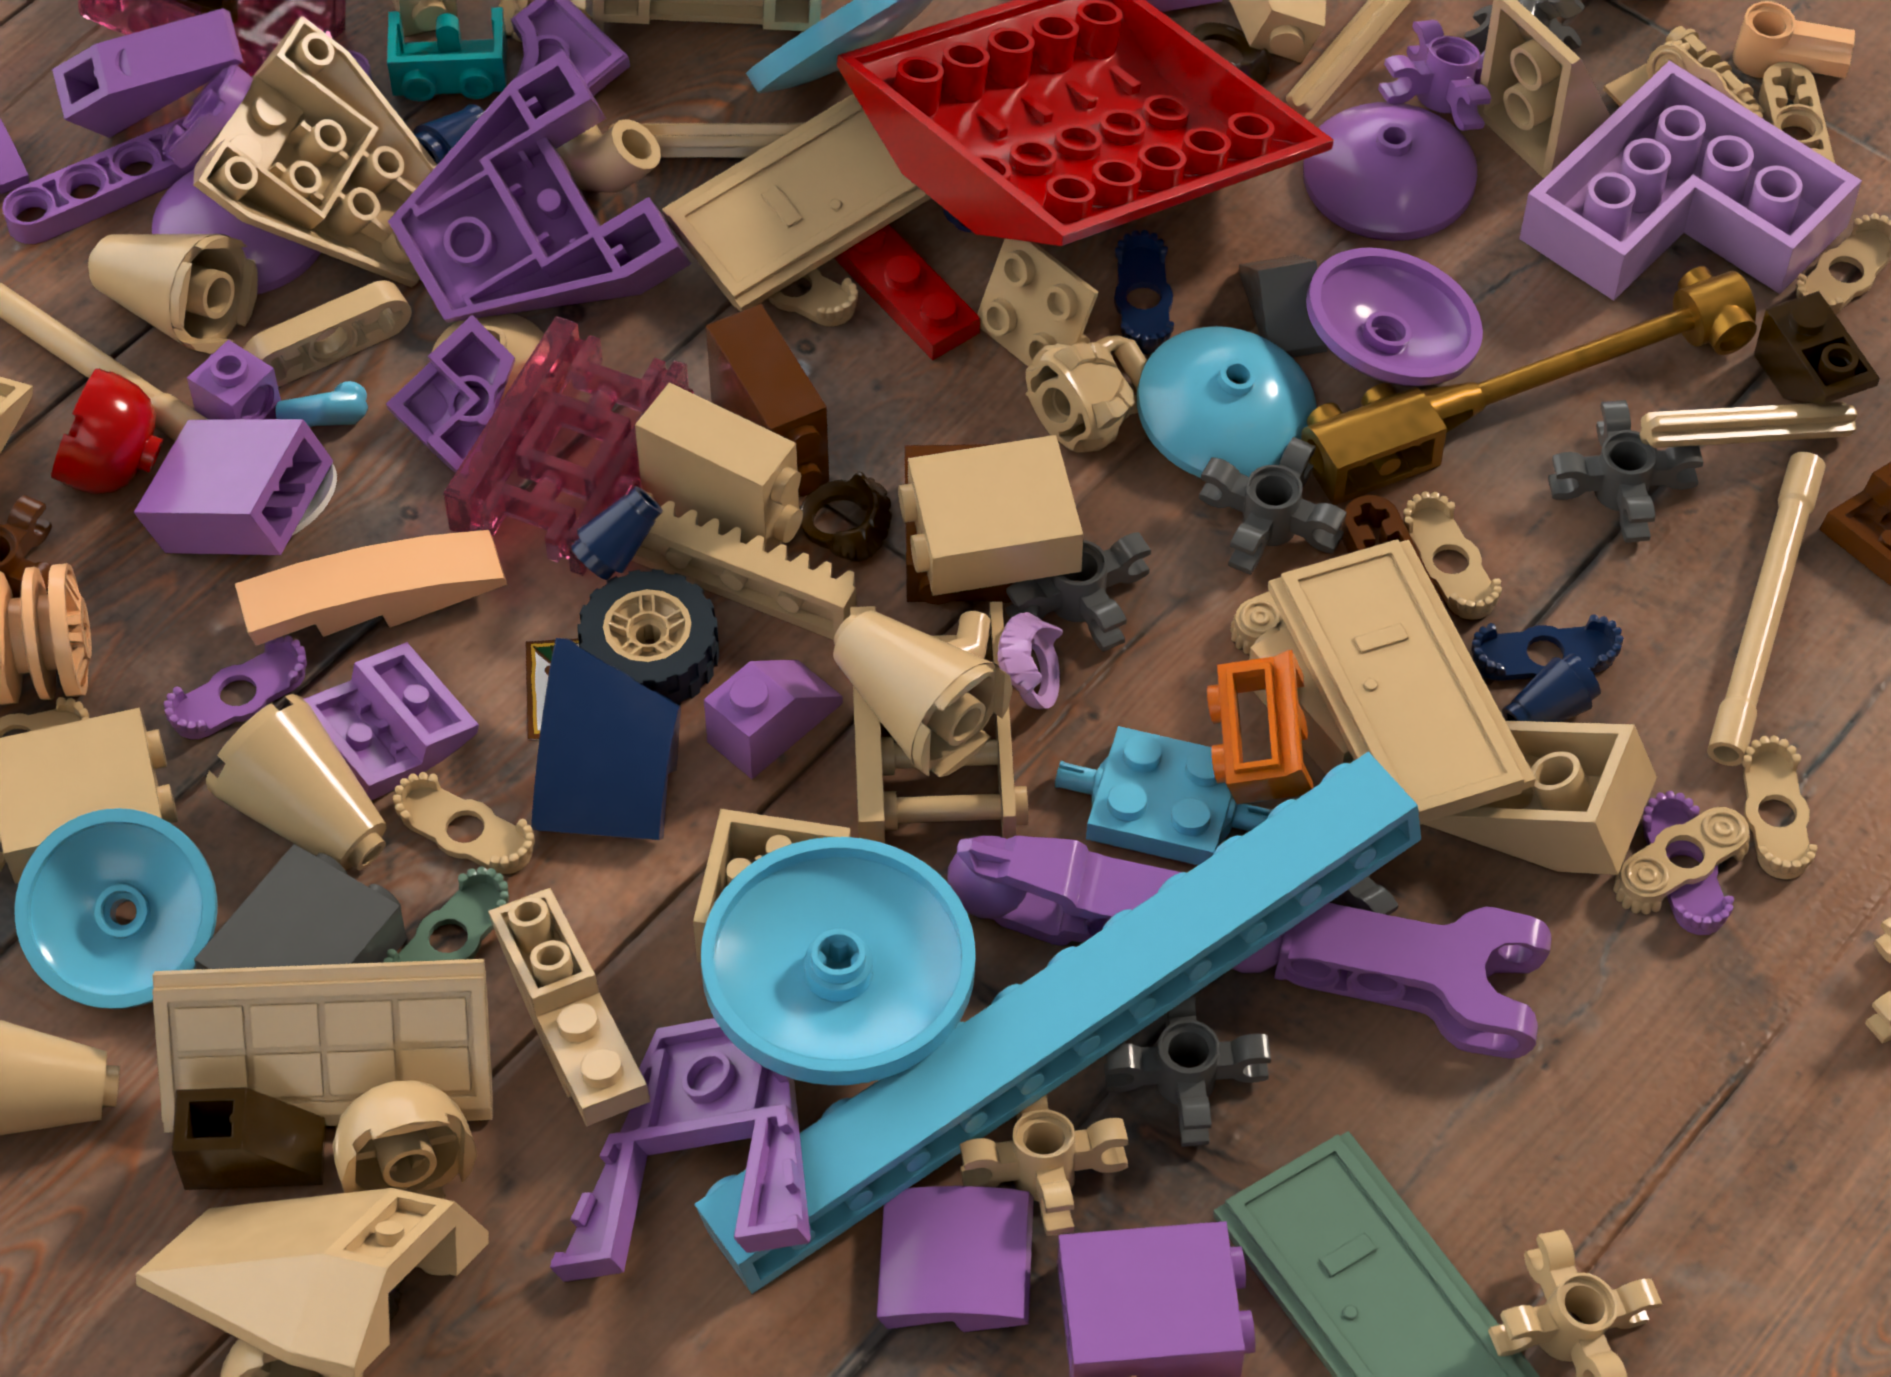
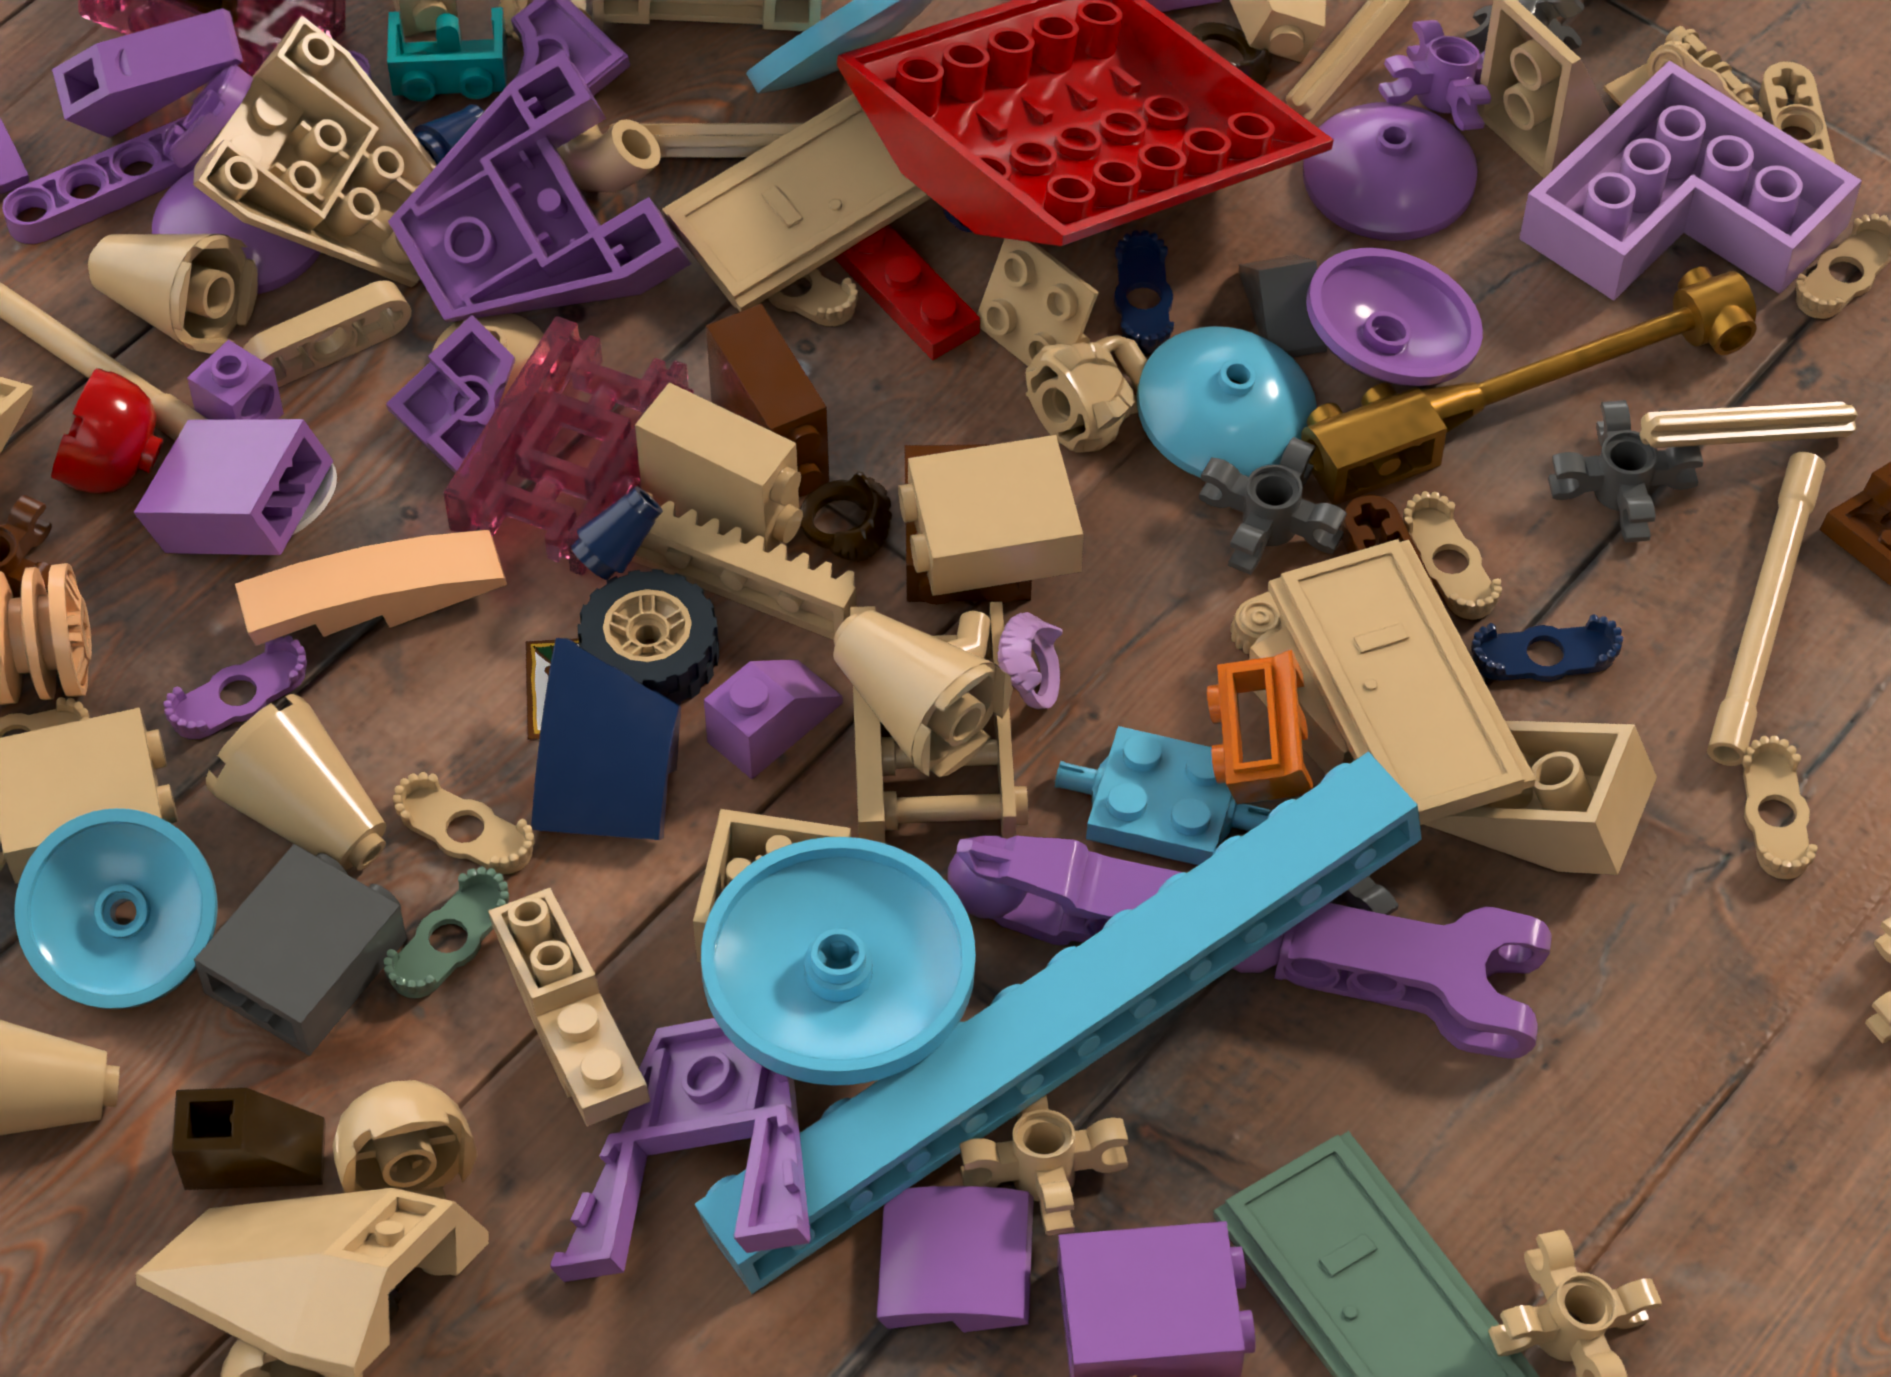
(325, 1032): tan piece -> none
(340, 407): medium azure arm -> none
(392, 719): medium lavender slope -> none
(1088, 598): dark grey pin -> none
(1188, 1088): dark grey pin -> none
(1556, 692): dark blue cone -> none
(1651, 875): tan piece -> none
(1697, 906): medium lavender piece -> none
(1774, 36): light nougat piece -> none
(1811, 352): dark brown slope -> none

